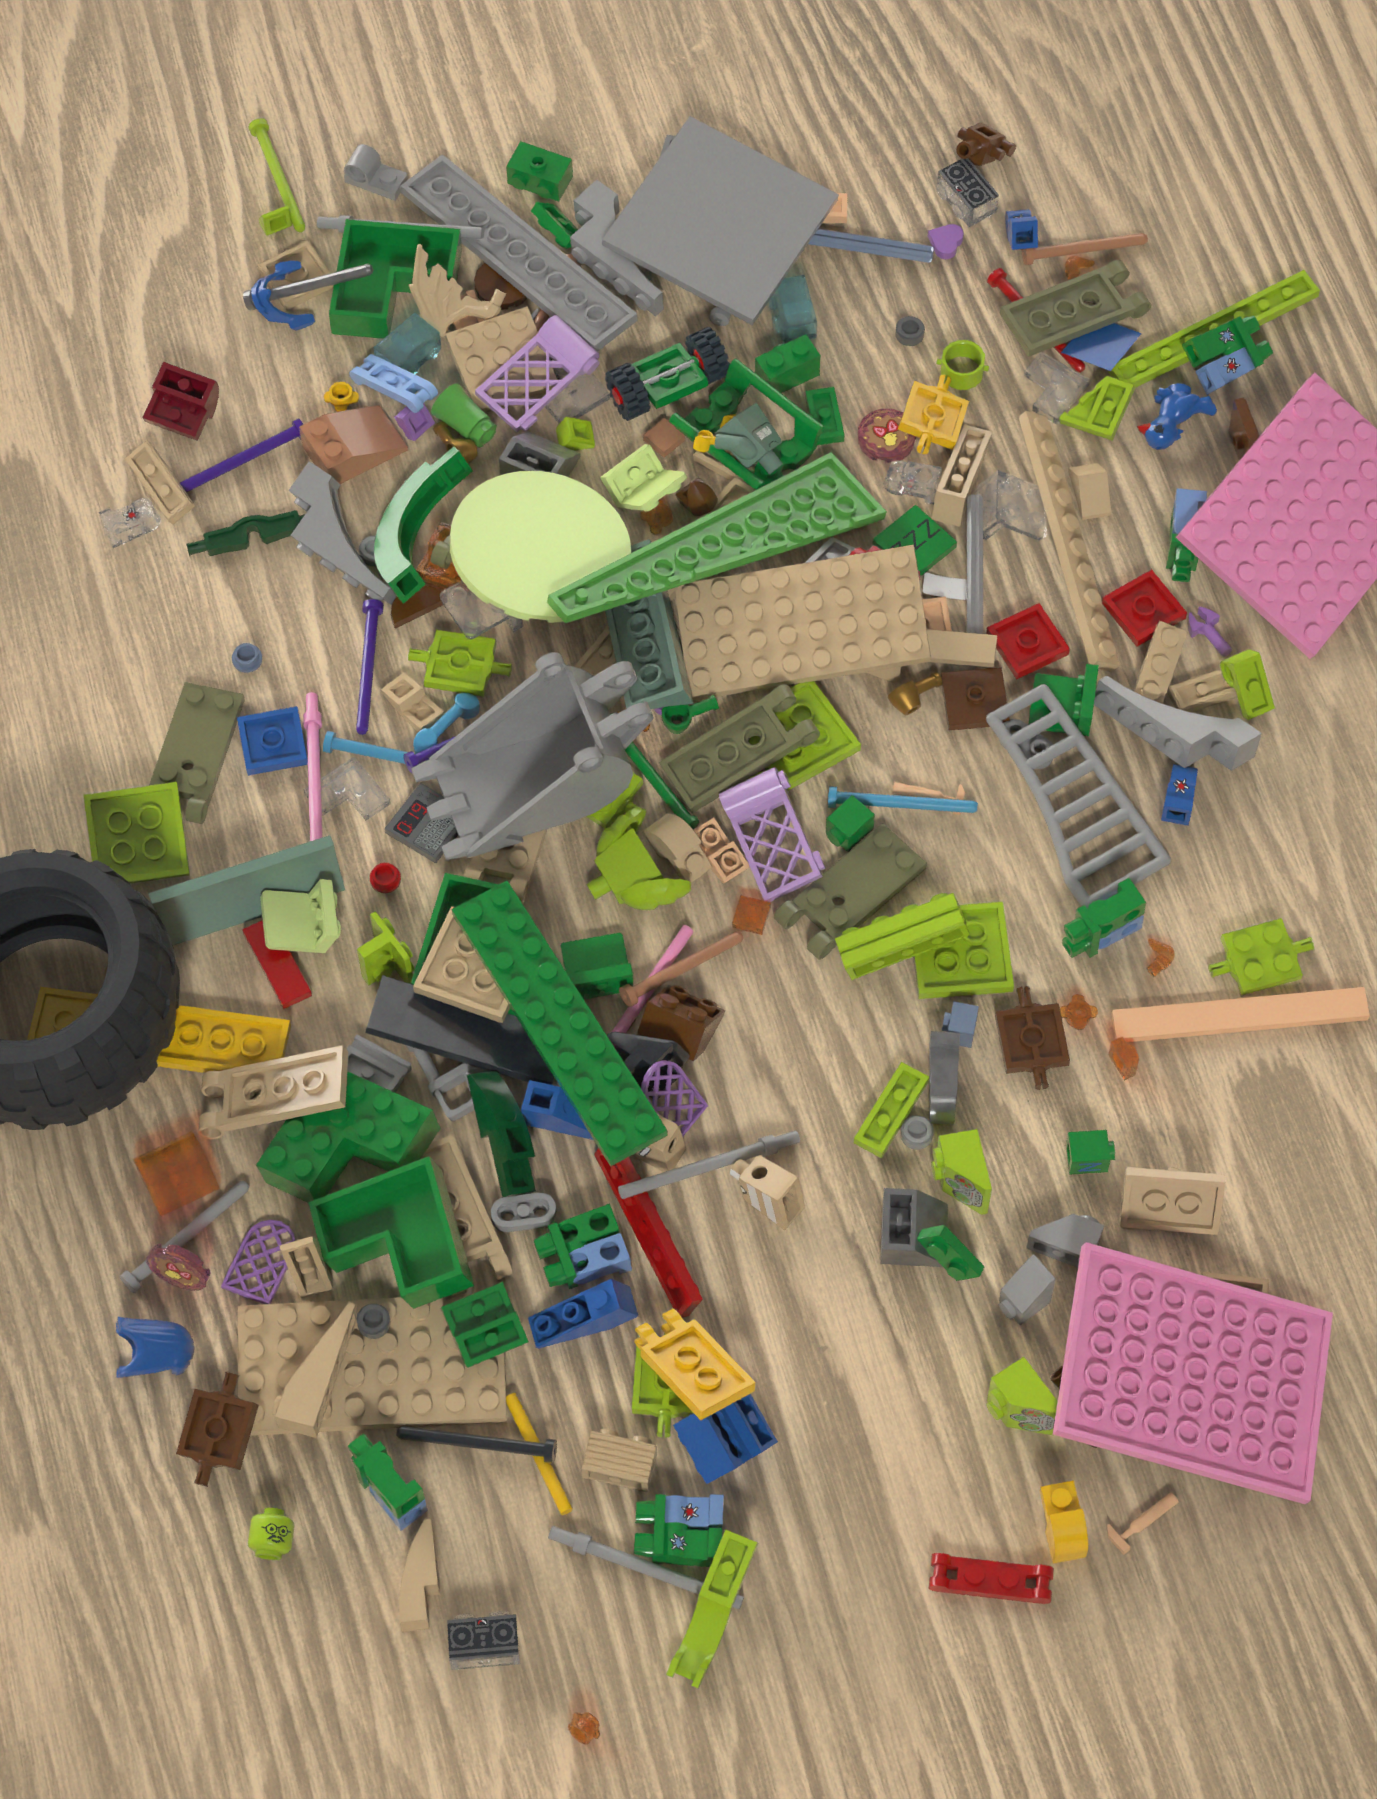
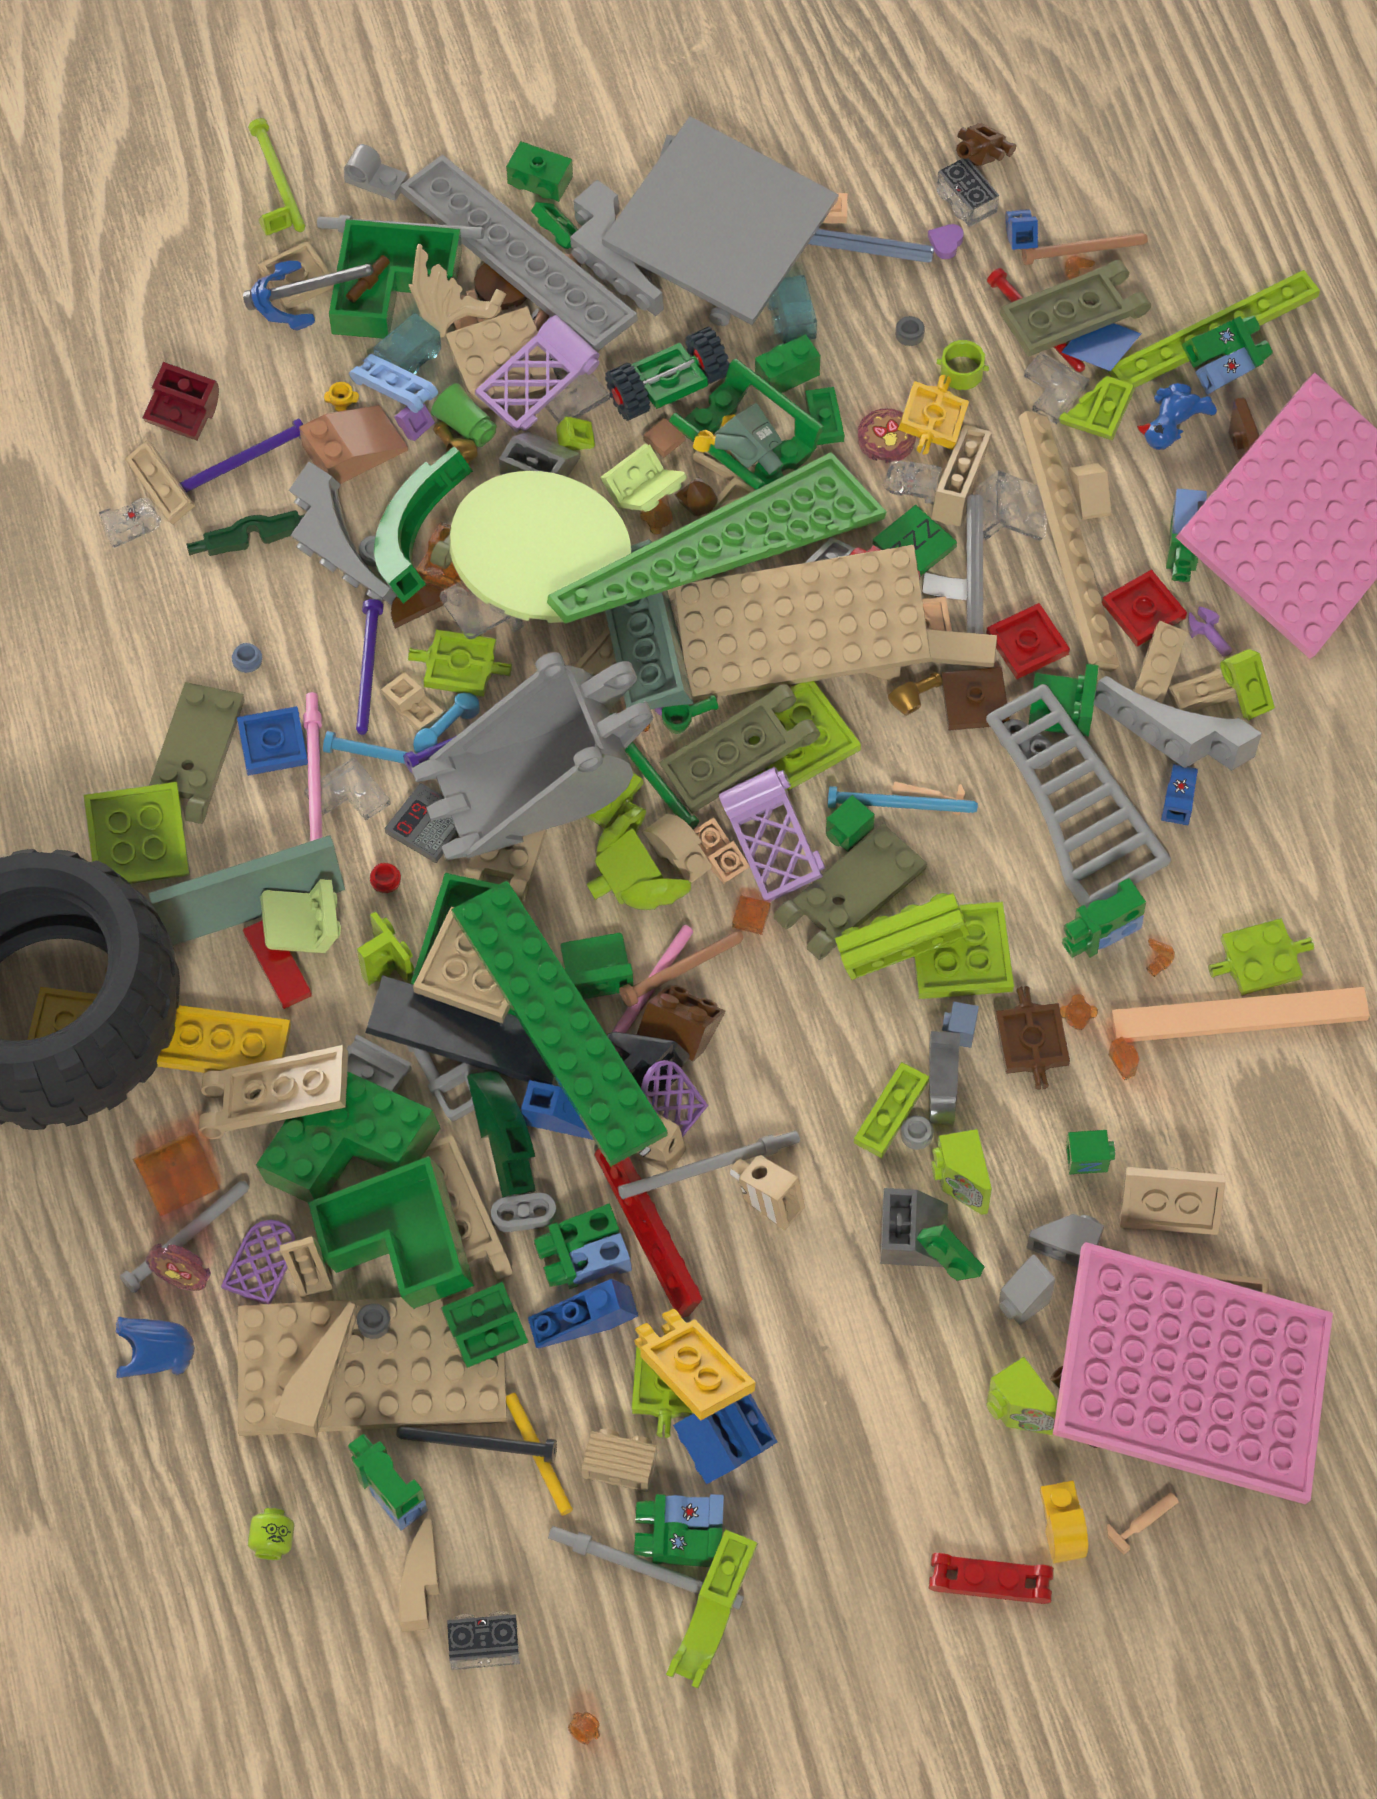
(217, 1429): reddish brown plate -> none
(369, 281): none -> reddish brown bar

